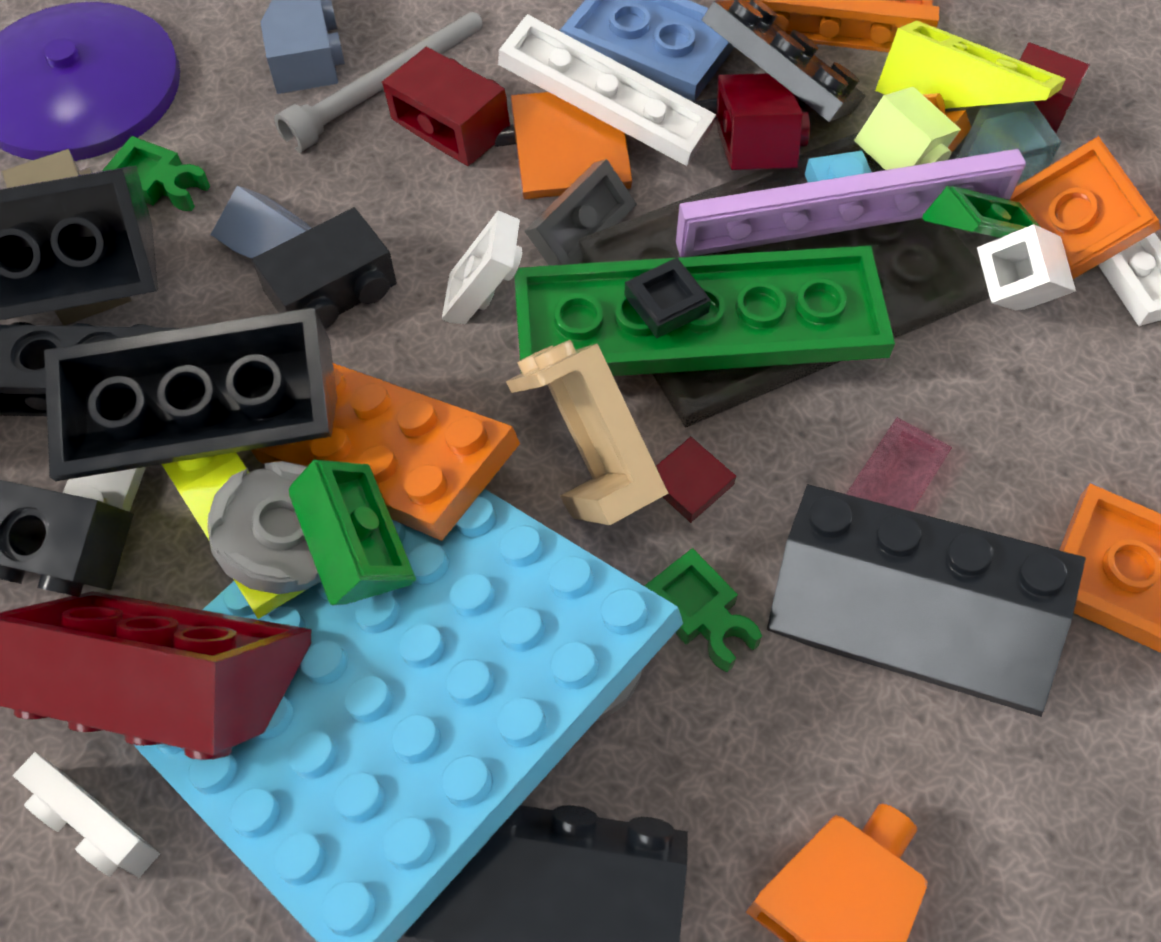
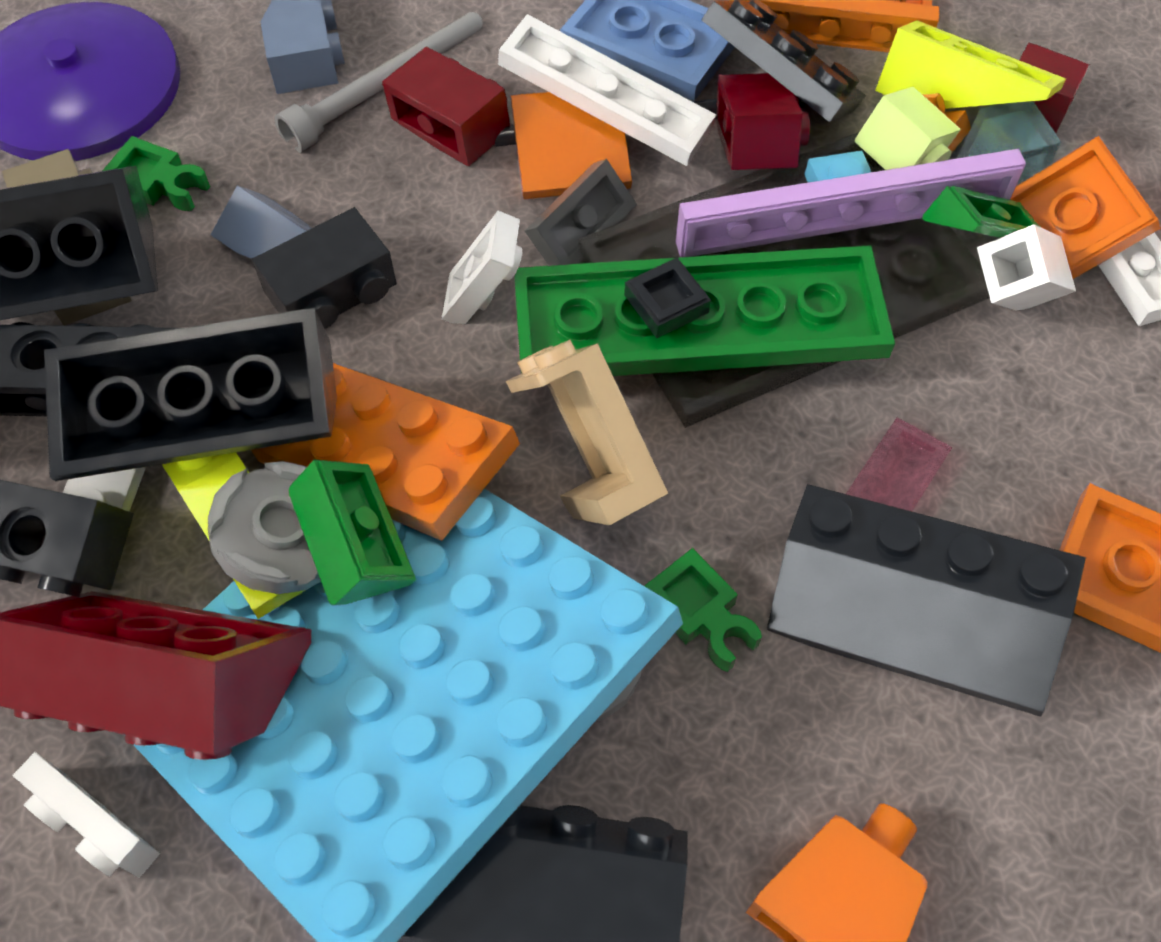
(693, 479): dark red tile -> none

